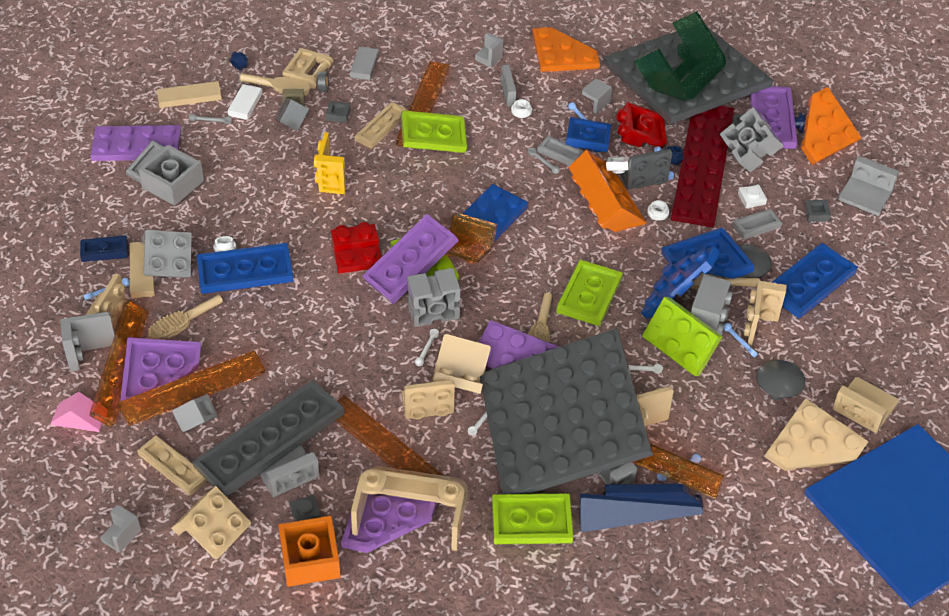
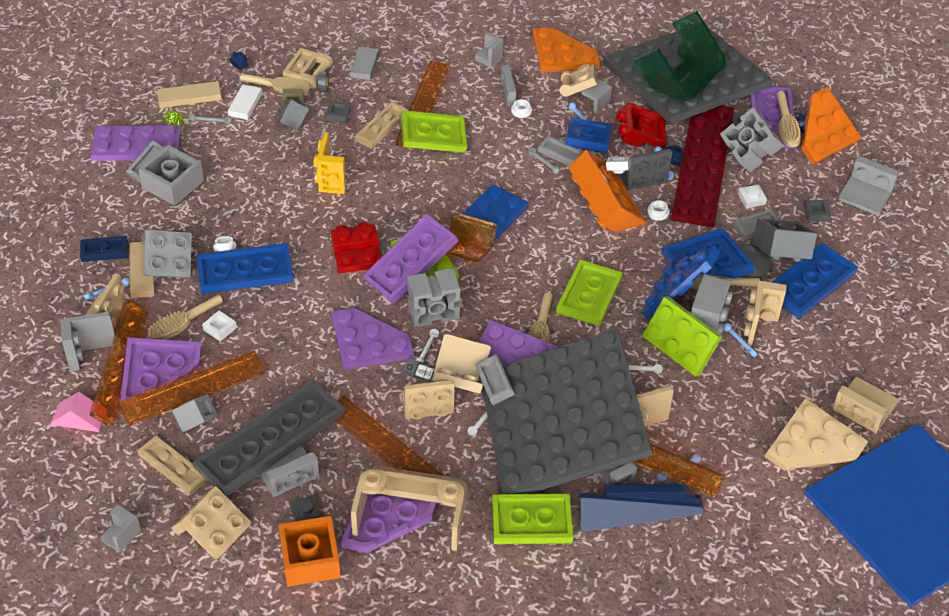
(173, 118): none -> clear neon green plate
(219, 326): none -> white plate
(367, 340): none -> medium lavender plate
(419, 370): none -> sticker
(494, 379): none -> light grey tile
(584, 78): none -> tan plate
(780, 379): dark grey dish -> none
(784, 239): none -> brick
(788, 126): none -> tan piece

